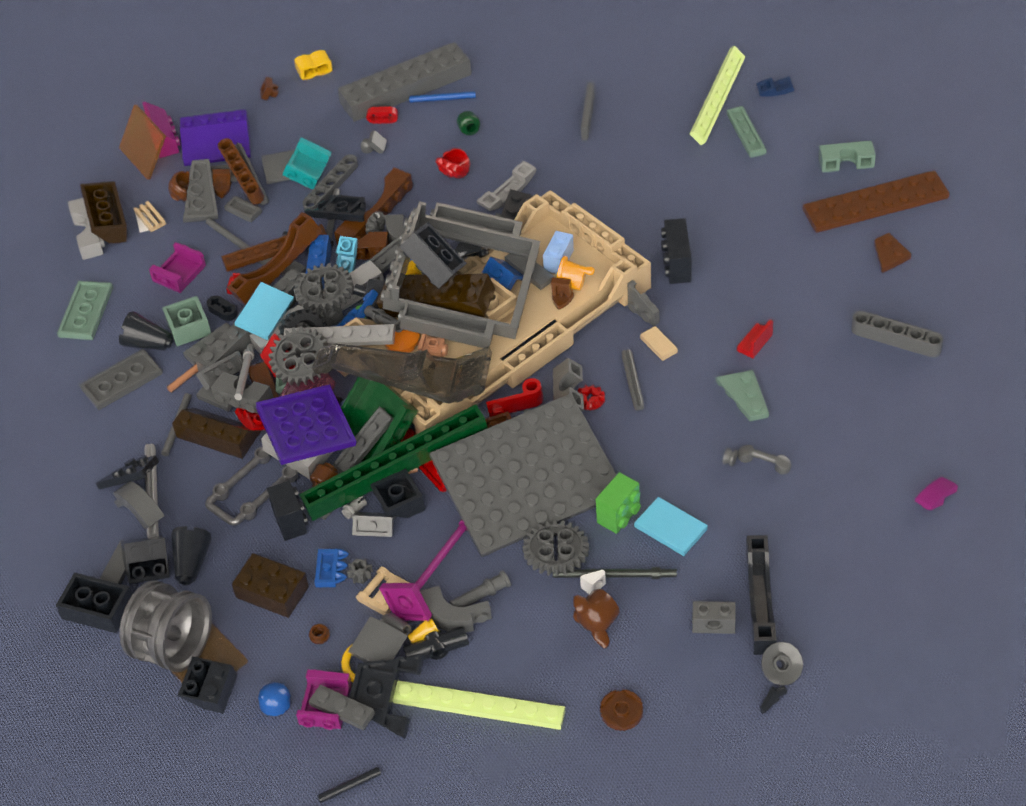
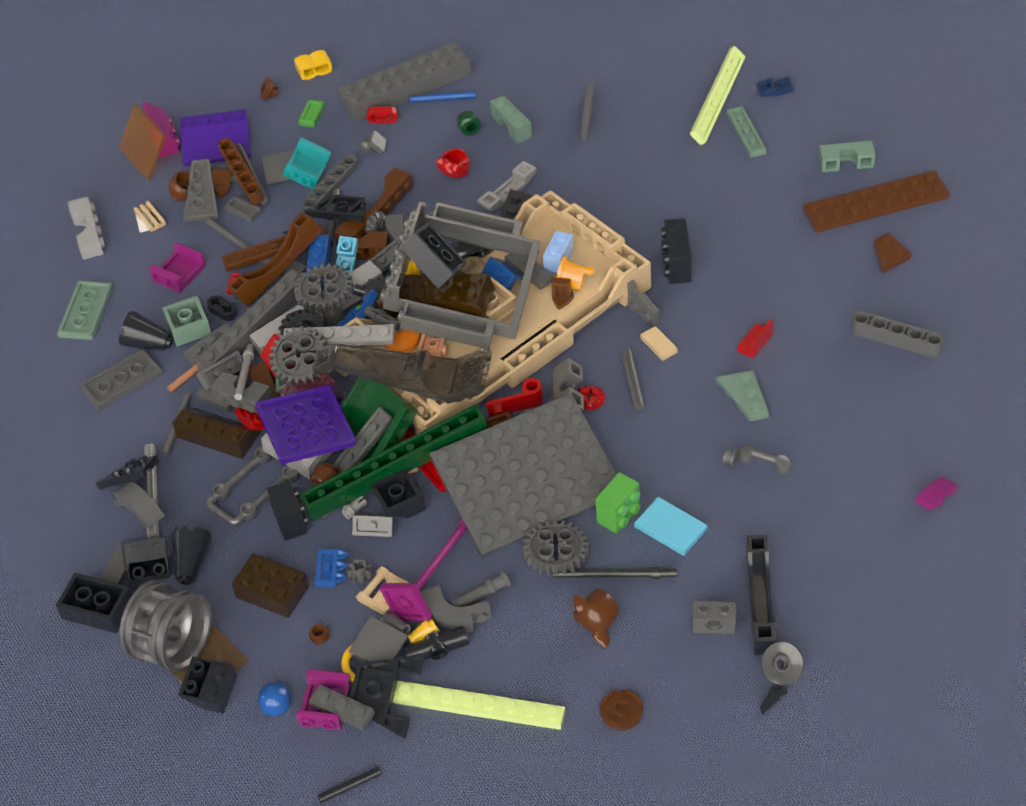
(104, 211): dark brown slope -> none
(264, 311): medium azure tile -> none
(311, 113): none -> bright green tile
(506, 112): none -> sand green arch
(593, 581): white slope -> none

